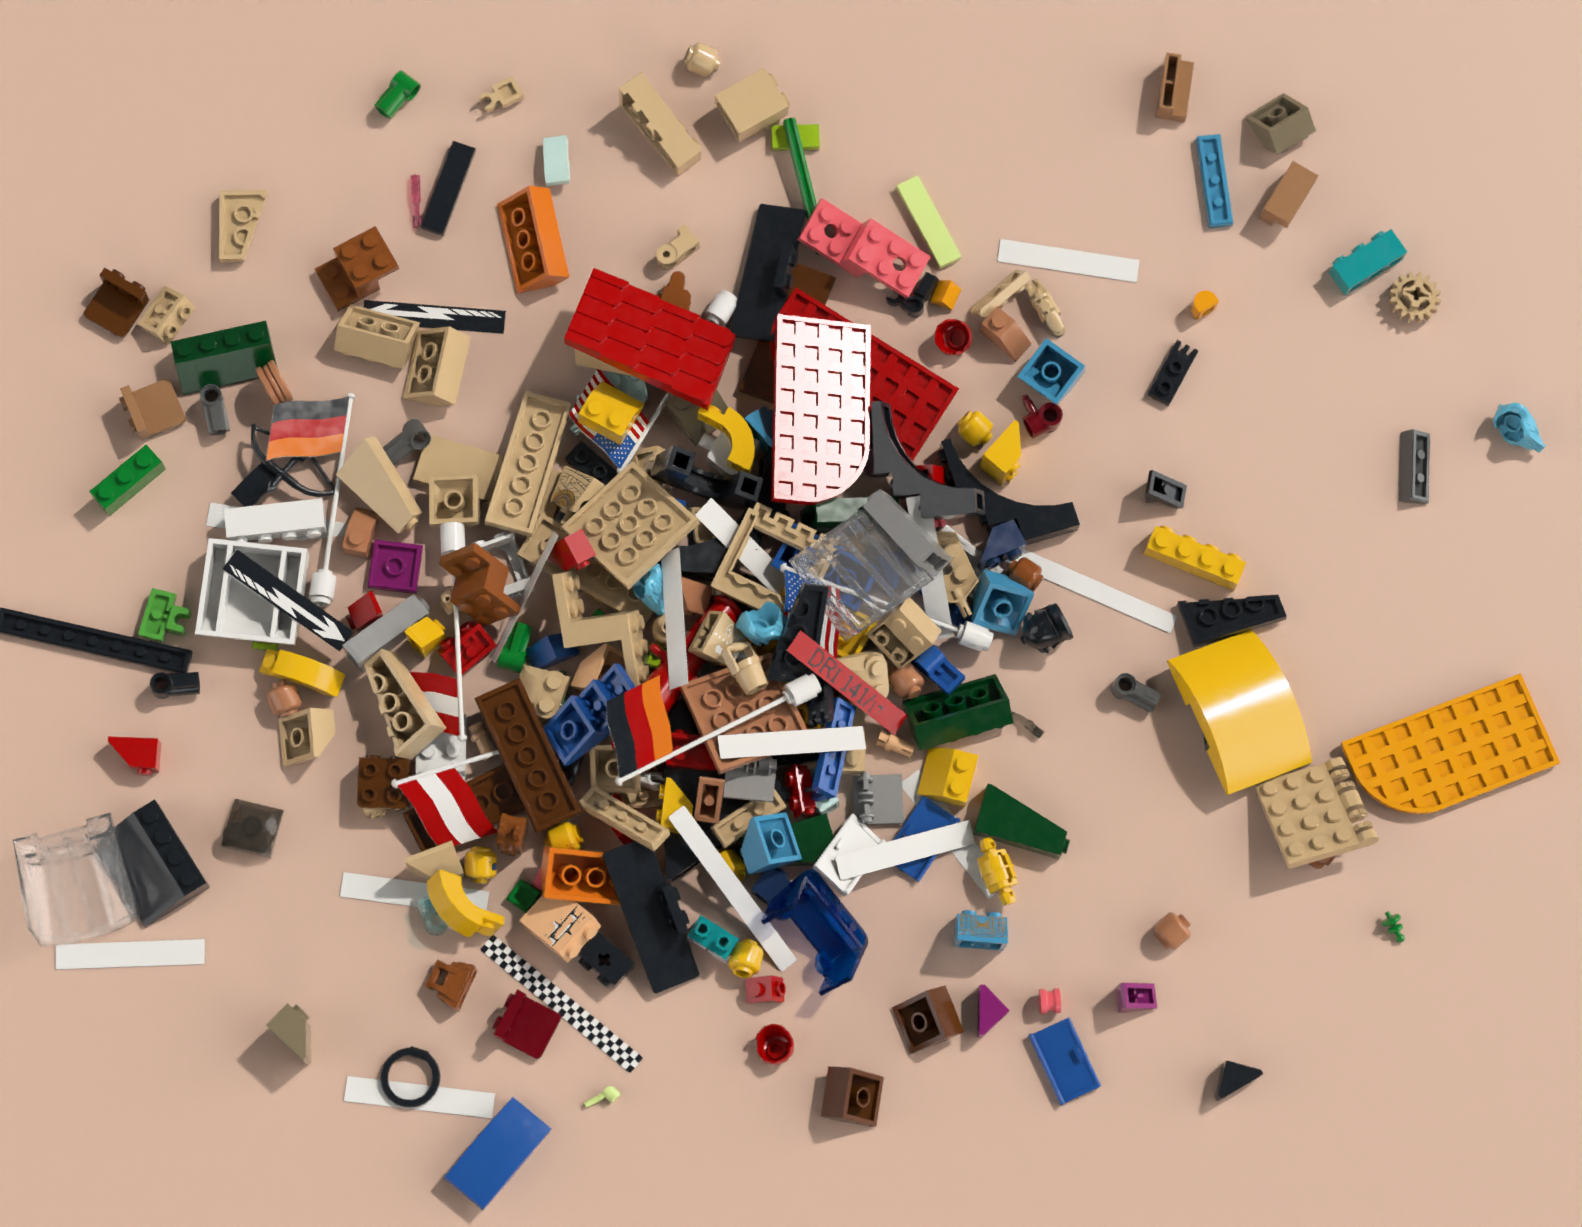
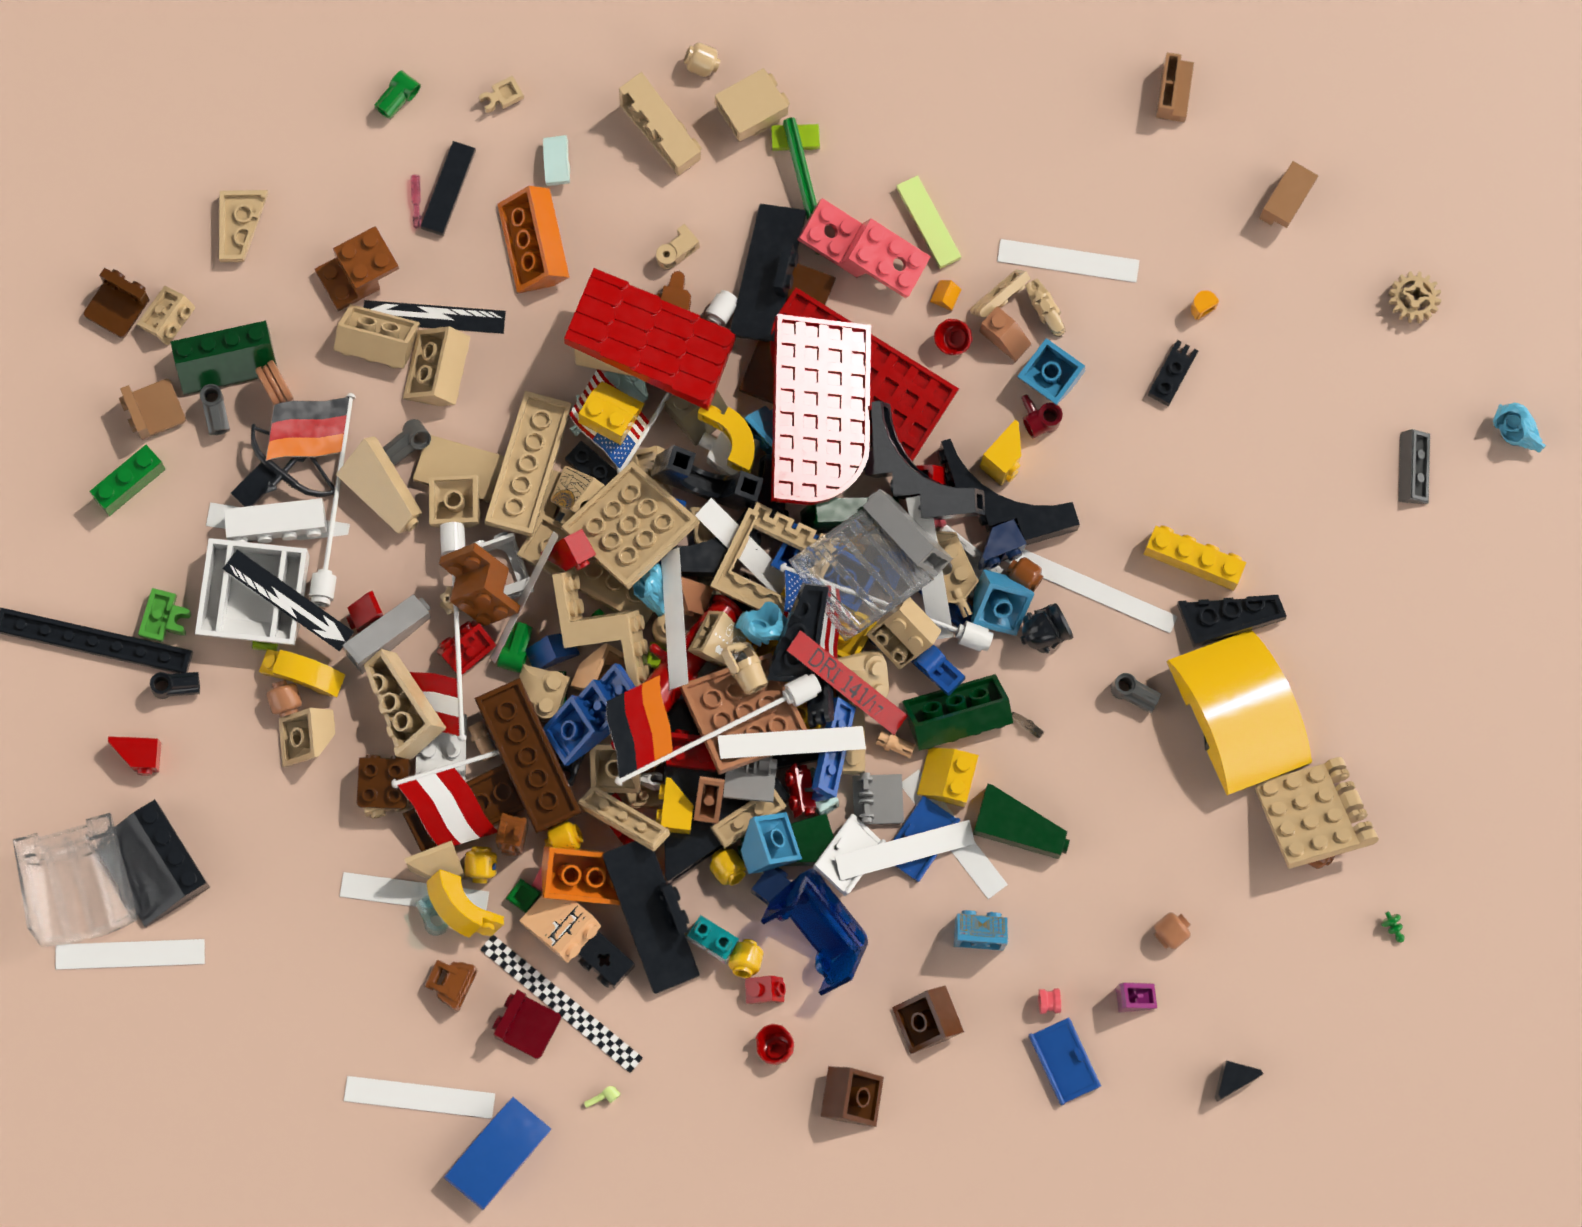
(252, 828): clear smoke slope -> none
(293, 1029): dark tan slope -> none
(360, 533): nougat slope -> none
(395, 566): magenta tile -> none
(419, 1054): black piece -> none
(425, 636): yellow slope -> none
(732, 888): white sticker -> none
(906, 681): nougat head -> none
(915, 304): black bar -> none
(975, 428): yellow head -> none
(990, 1010): magenta slope -> none
(997, 871): yellow piece -> none
(1165, 490): black slope -> none
(1214, 181): dark azure tile -> none
(1281, 123): dark tan slope -> none
(1367, 261): teal brick -> none
(1453, 750): light orange plate -> none

